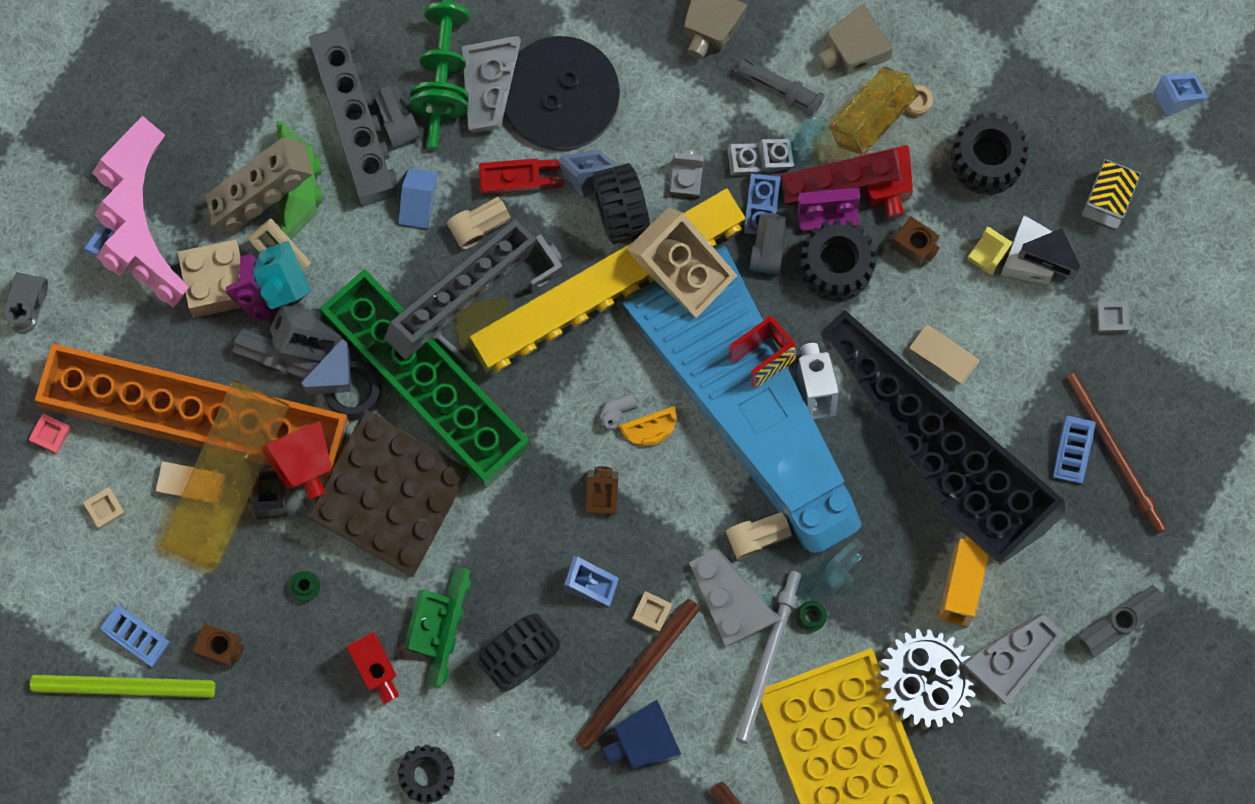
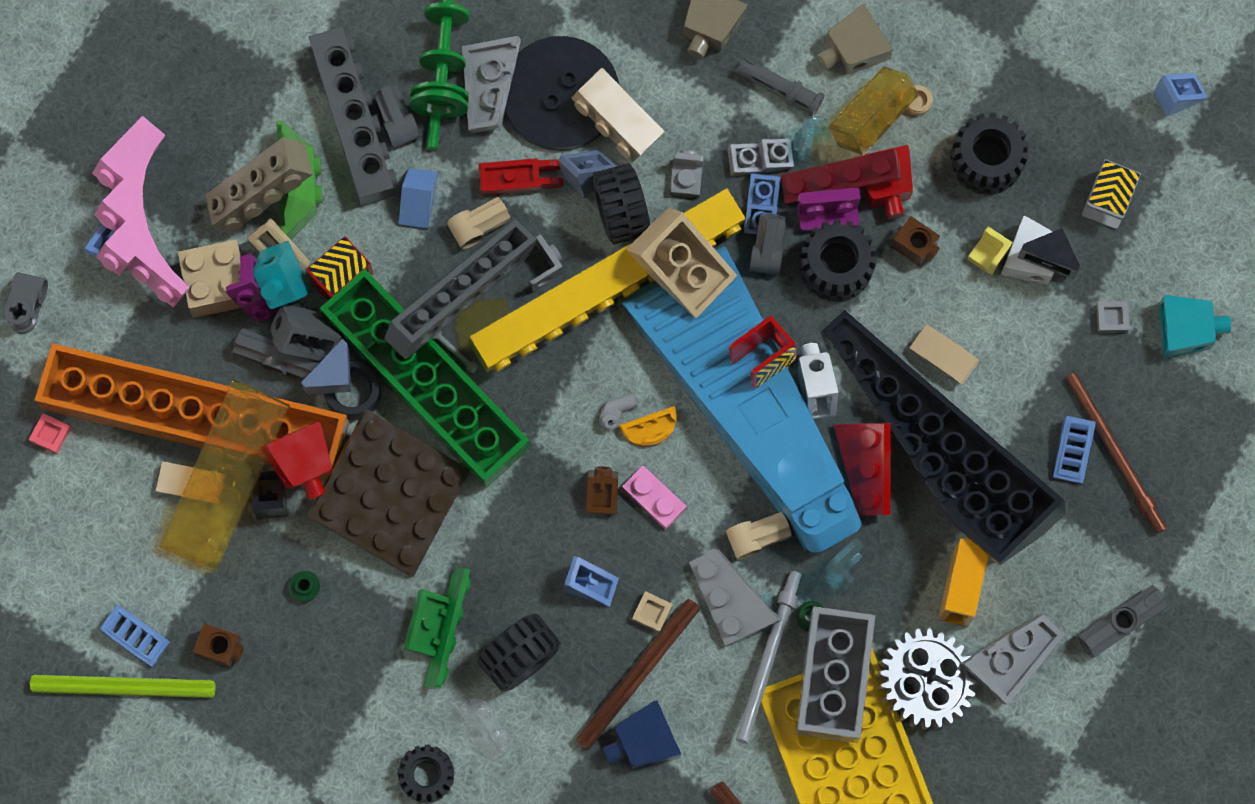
(104, 508): tan tile -> none
(337, 268): none -> piece
(368, 652): red torso -> none
(617, 115): none -> tan brick
(654, 497): none -> bright pink plate
(835, 675): none -> light grey brick
(867, 465): none -> red wing
(1189, 325): none -> teal torso

